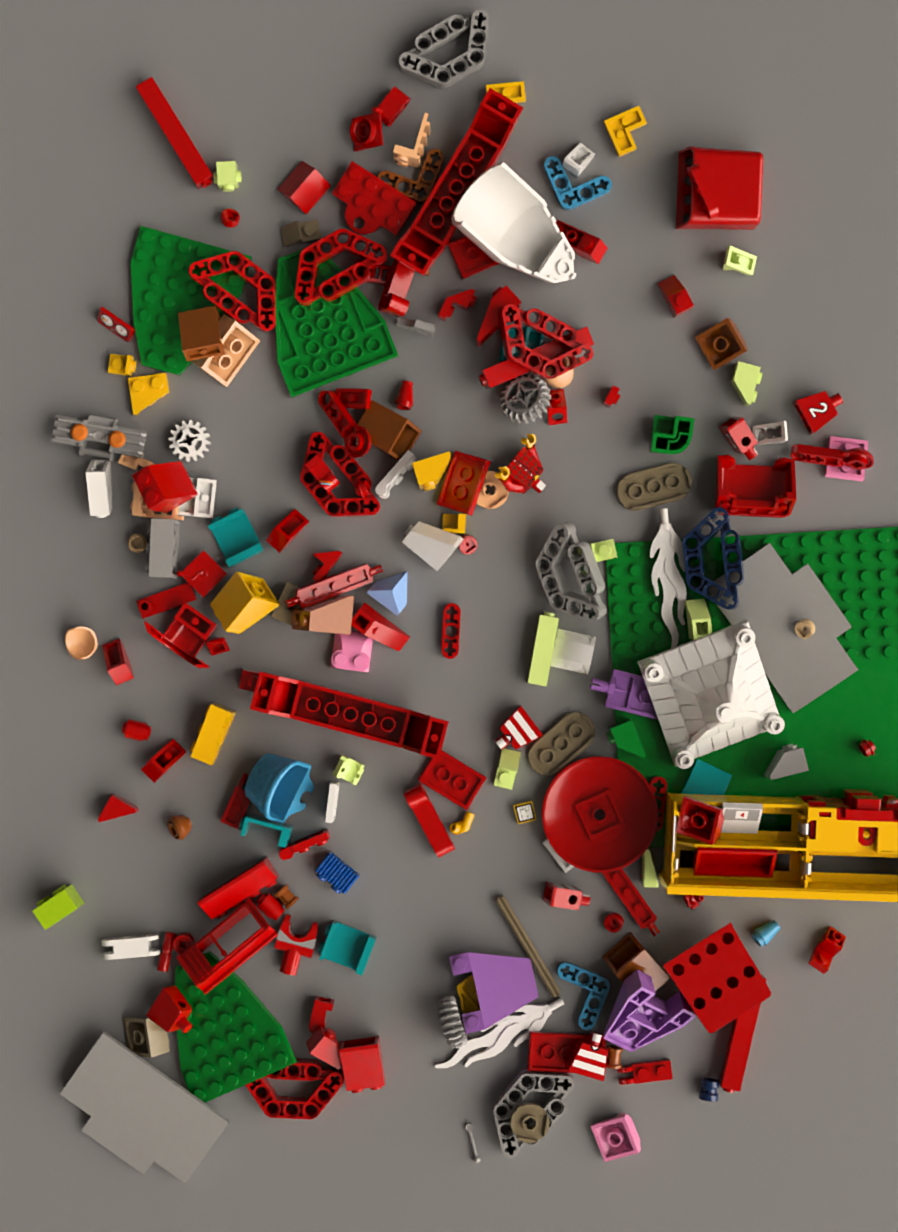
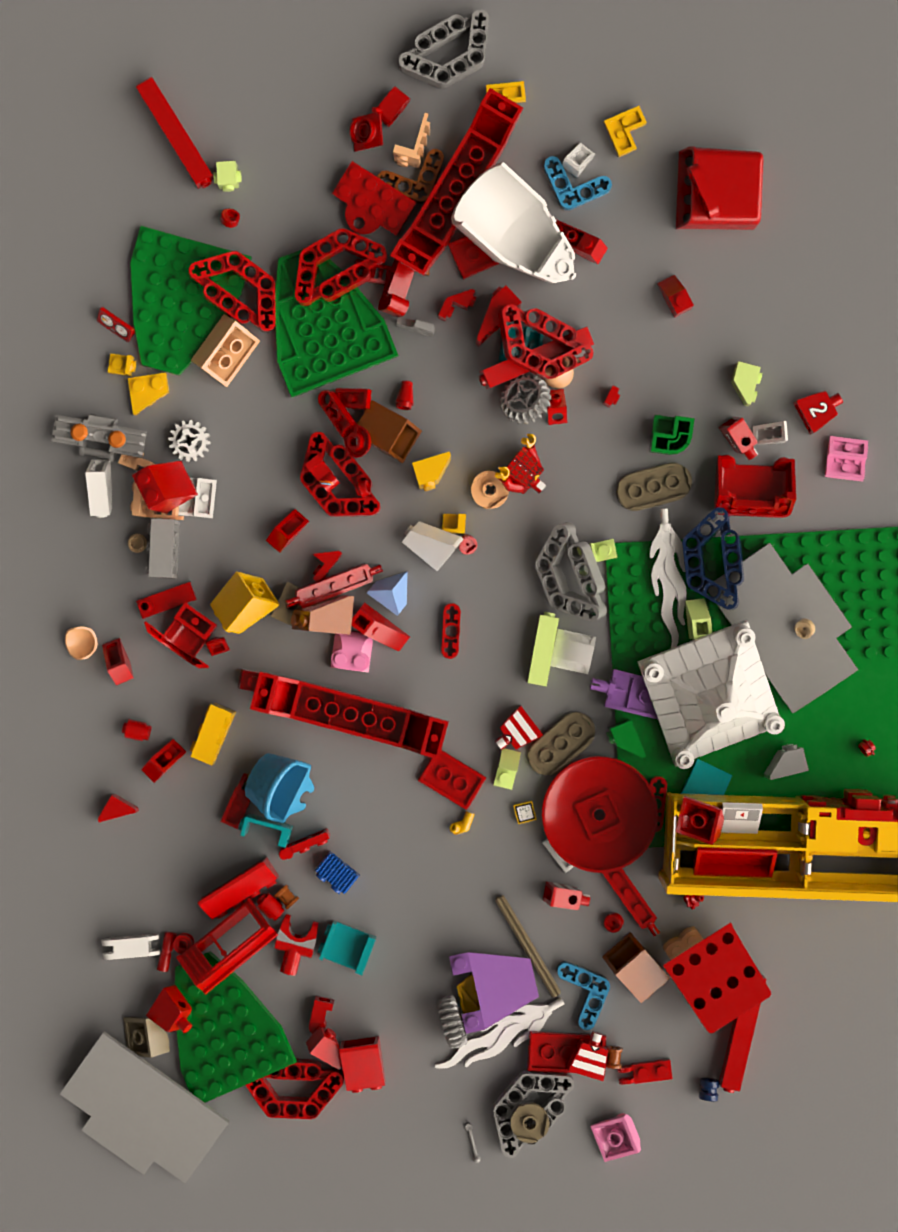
(54, 909): lime brick -> none
(179, 826): dark orange cone -> none
(200, 333): dark orange panel -> none
(202, 573): red hat -> none
(236, 537): teal panel -> none
(300, 233): dark tan slope -> none
(304, 187): red slope -> none
(332, 801): white tile -> none
(348, 769): yellowish green piece -> none
(395, 475): white plate -> none
(429, 820): red beam -> none
(463, 483): red tile -> none
(641, 1016): medium lavender wedge -> none
(648, 873): yellowish green slope -> none
(686, 940): none -> light nougat brick
(722, 343): dark orange slope -> none
(739, 261): yellowish green slope -> none
(765, 933): dark azure cone -> none
(826, 949): red slope -> none
(854, 458): red beam -> none

